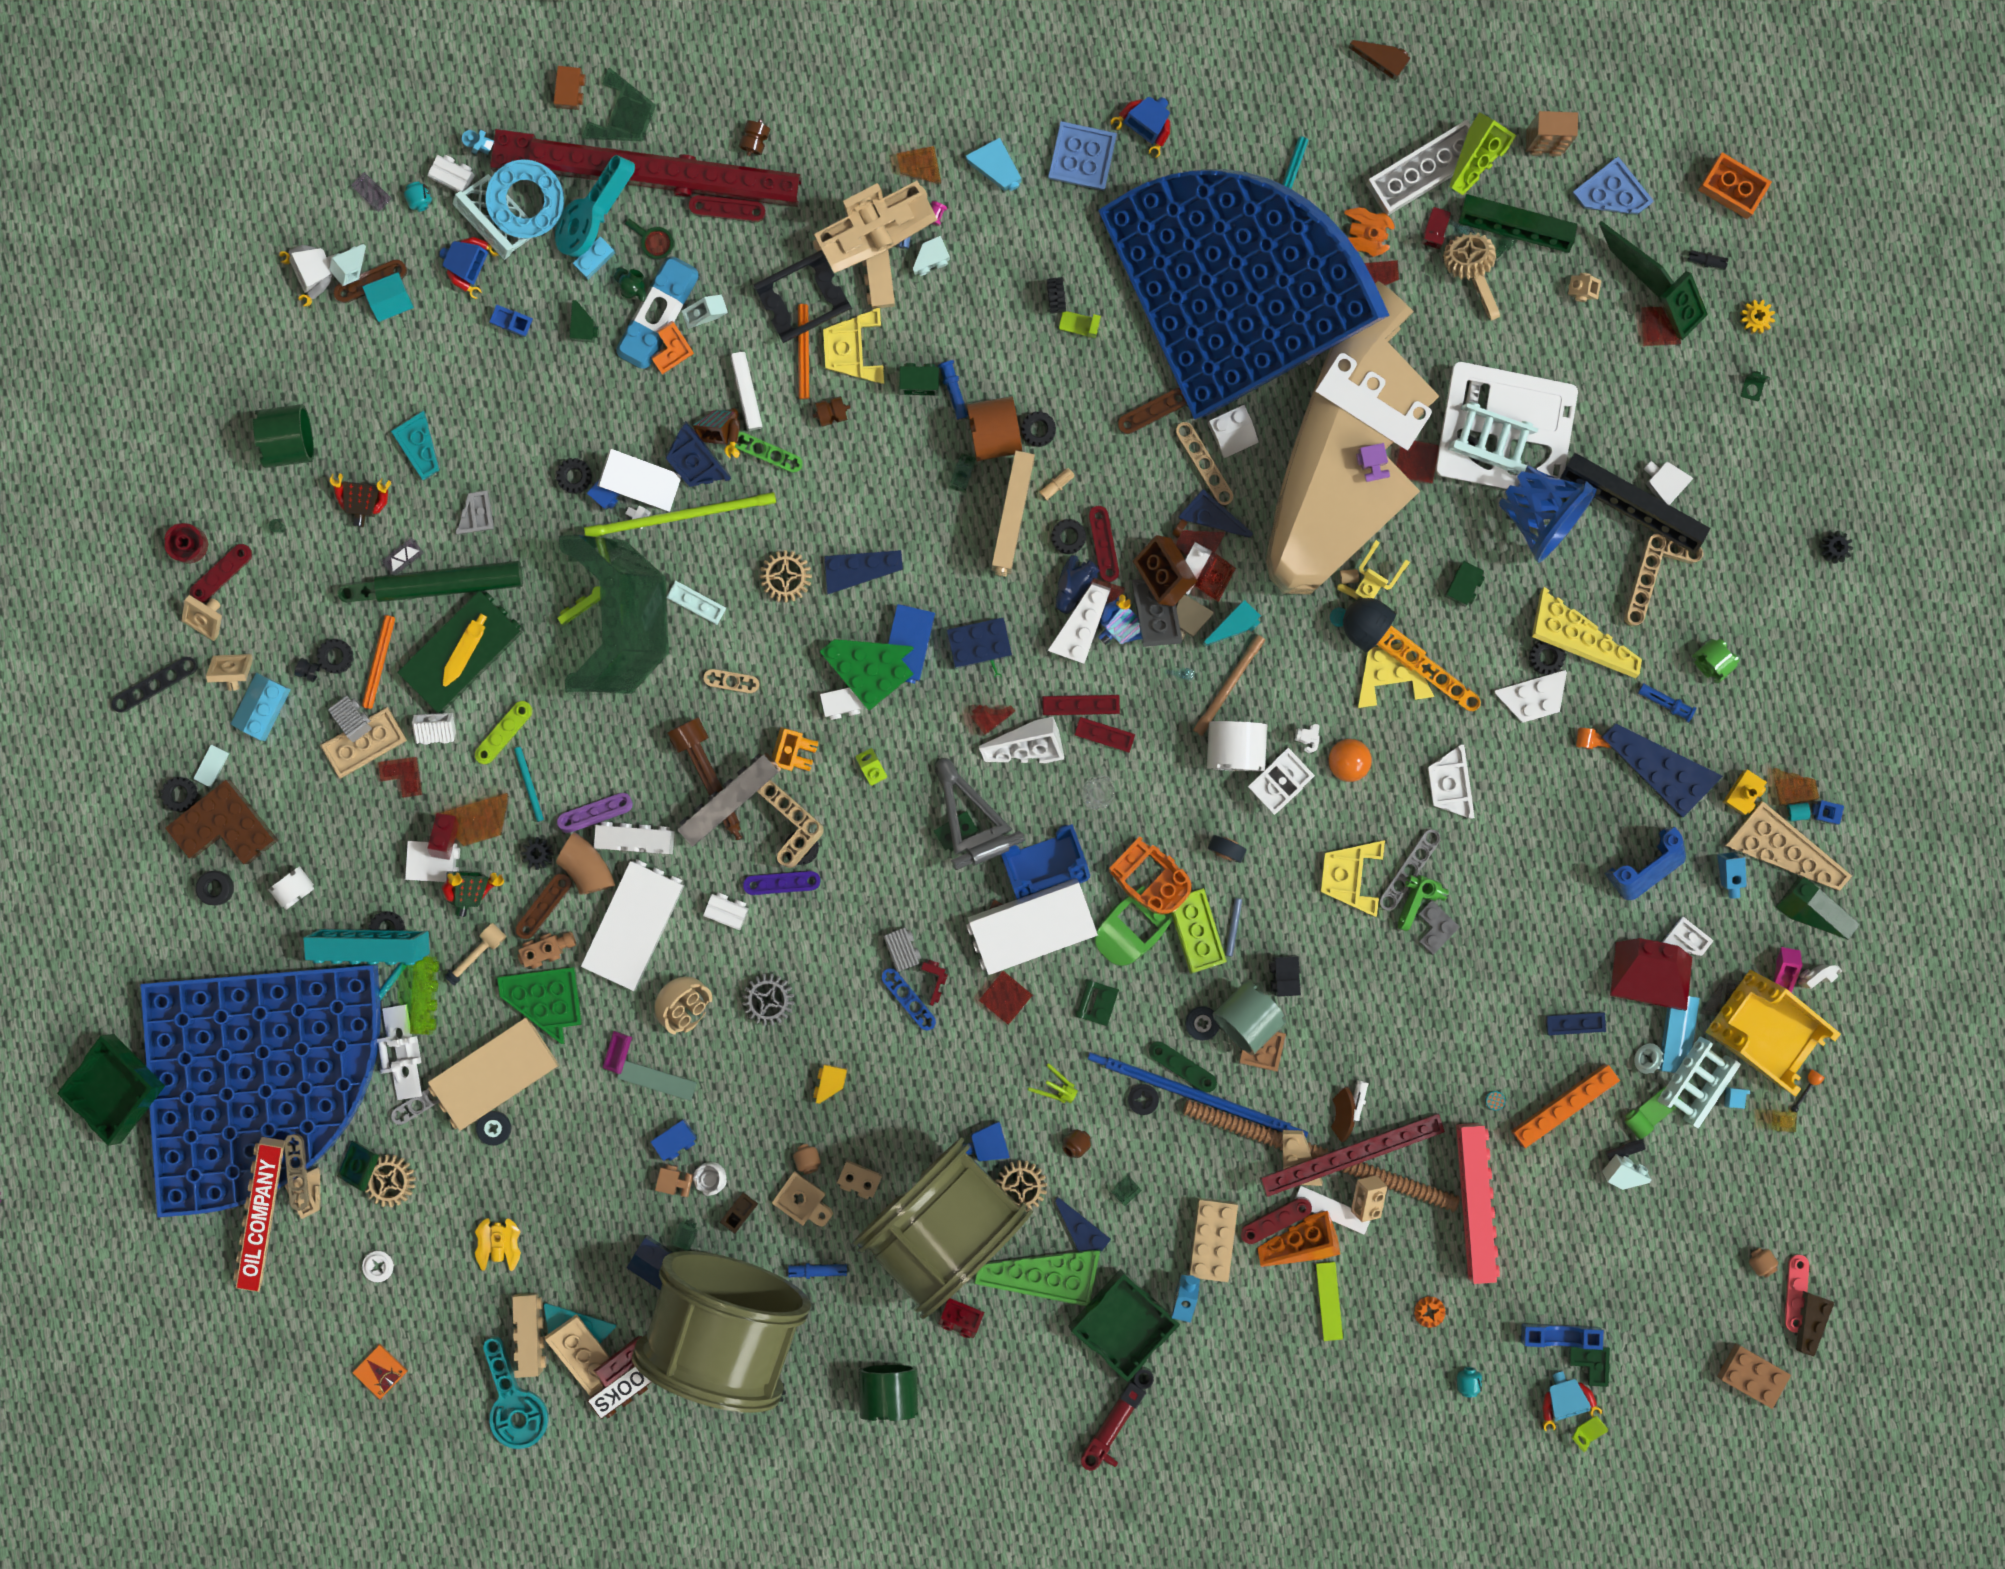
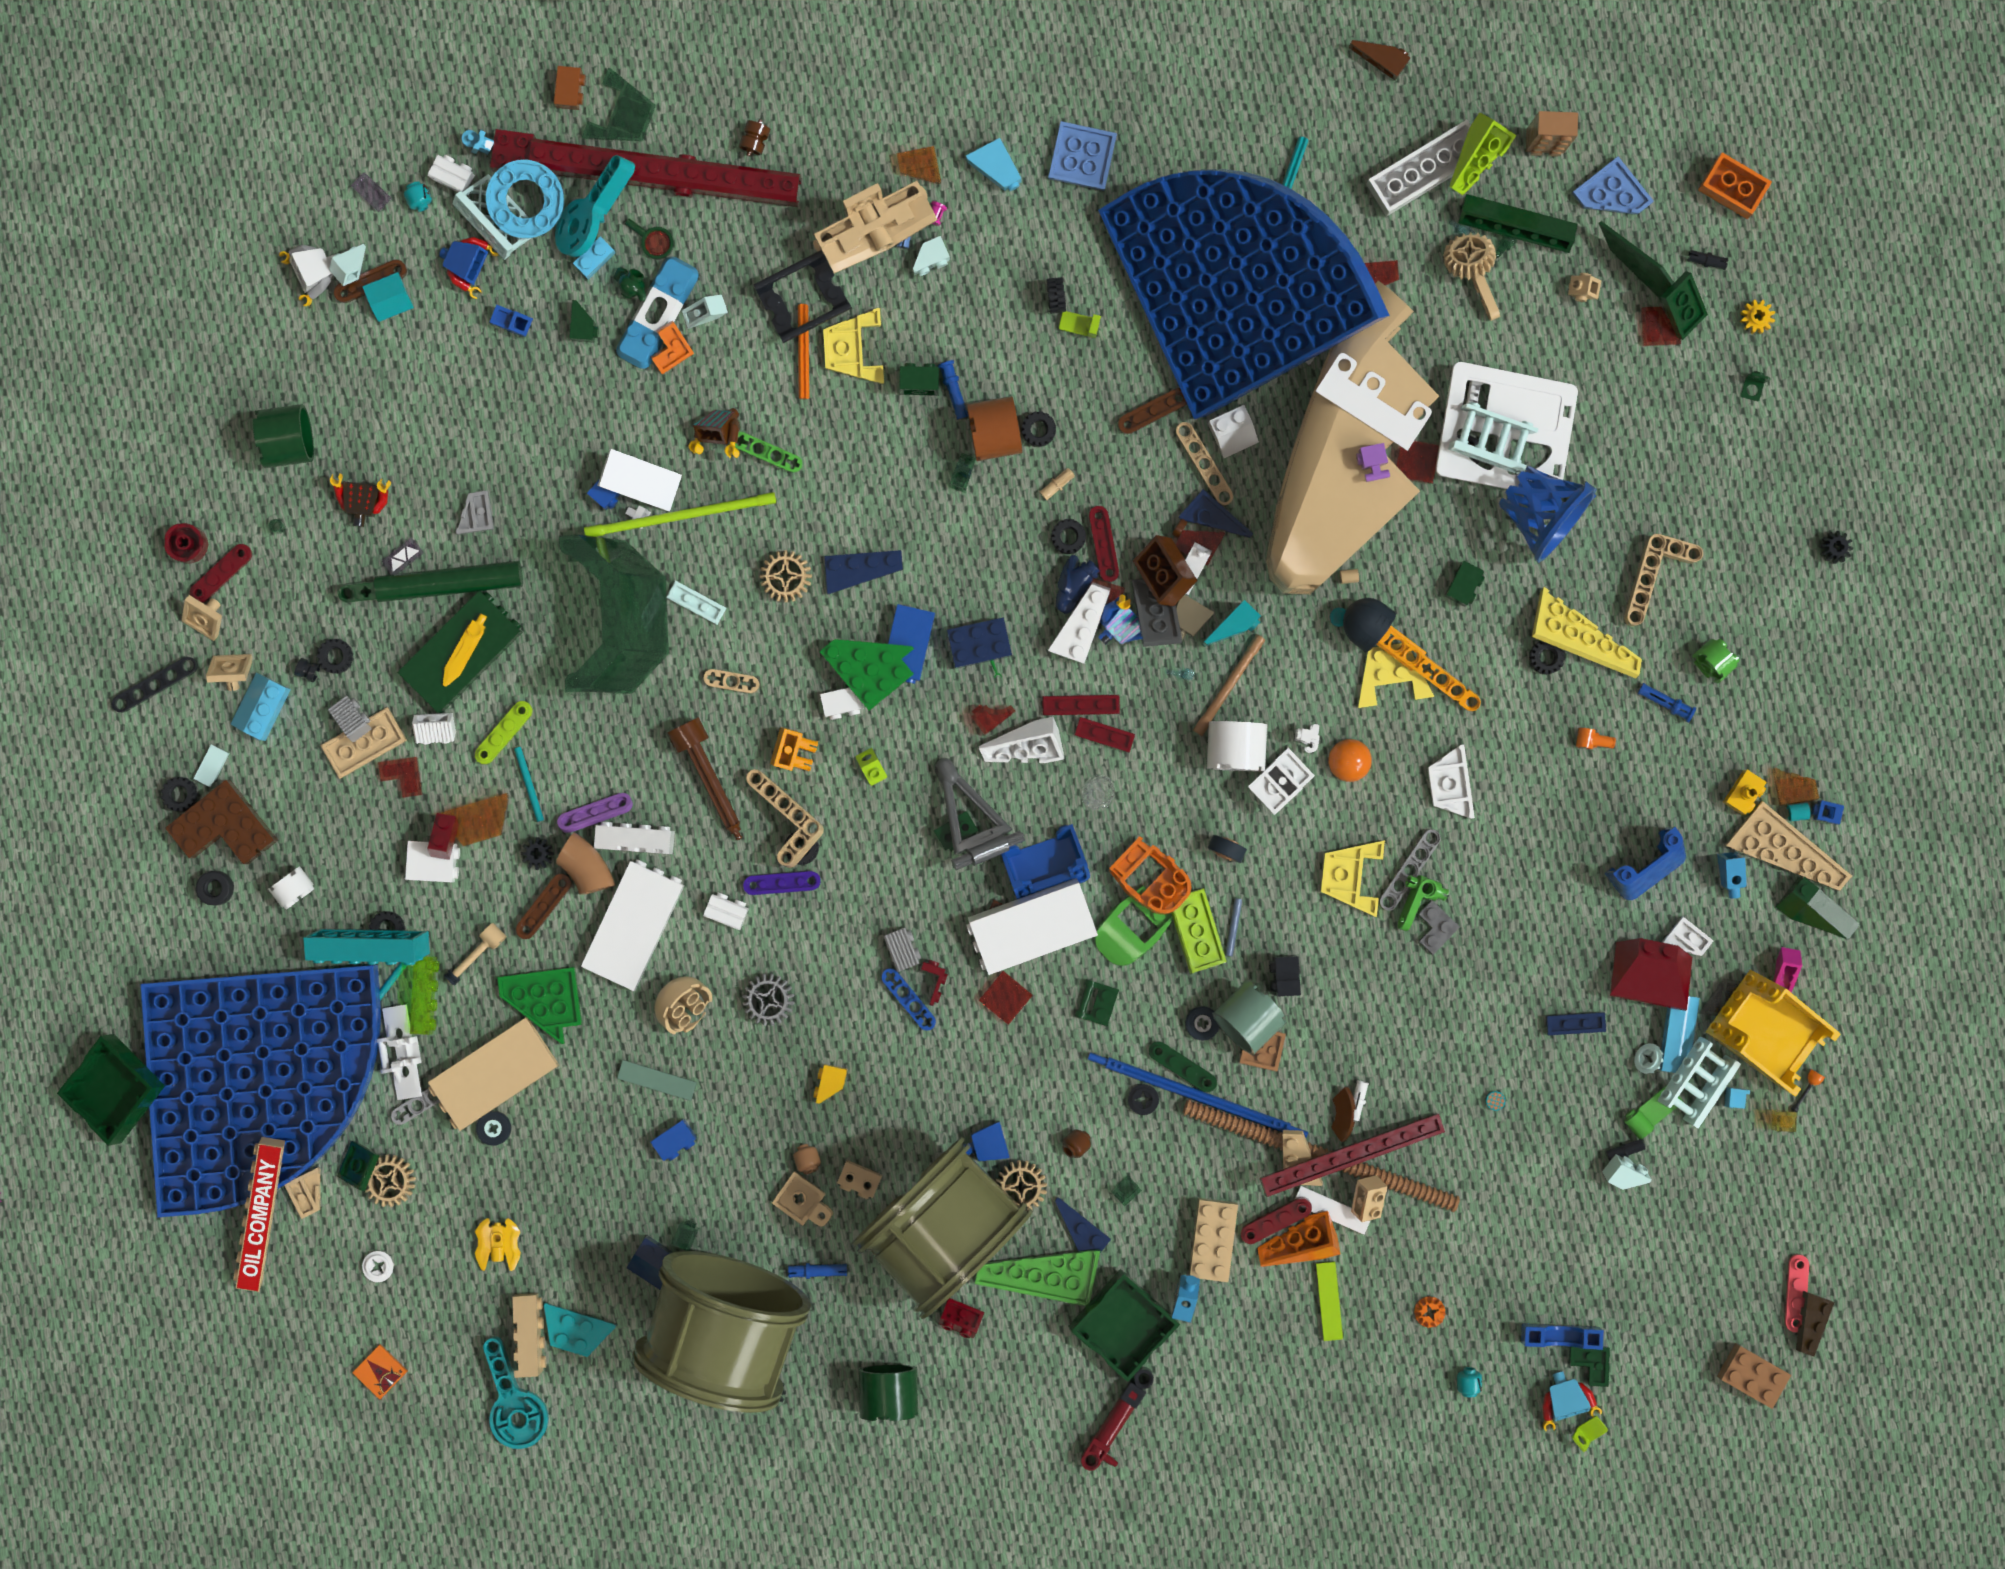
(293, 1172): dark tan beam -> none
(378, 661): orange axle -> none
(417, 444): teal wing -> none
(468, 889): torso -> none
(540, 952): medium nougat brick -> none
(570, 464): black tyre -> none
(579, 1352): tan plate -> none
(582, 605): lime plate -> none
(616, 1364): dark red plate -> none
(617, 1052): magenta tile -> none
(618, 1393): brick -> none
(669, 1181): medium nougat brick -> none
(694, 459): dark blue wing -> none
(710, 1178): white hair -> none
(727, 208): dark red plate -> none
(729, 799): brick -> none
(738, 1213): dark brown brick -> none
(746, 391): white brick -> none
(831, 411): reddish brown wheel -> none
(879, 281): tan brick -> none
(1013, 513): tan brick -> none
(1066, 1092): lime plant -> none
(1147, 119): blue torso -> none
(1215, 577): clear red plate -> none
(1369, 231): orange piece -> none
(1372, 581): light yellow piece -> none
(1436, 228): dark red bracket -> none
(1477, 1203): coral brick -> none
(1534, 697): white wing -> none
(1565, 1105): orange brick -> none
(1637, 504): black brick -> none
(1666, 481): white torso -> none
(1670, 775): dark blue wing -> none
(1763, 1262): medium nougat head -> none
(1822, 973): white slope -> none

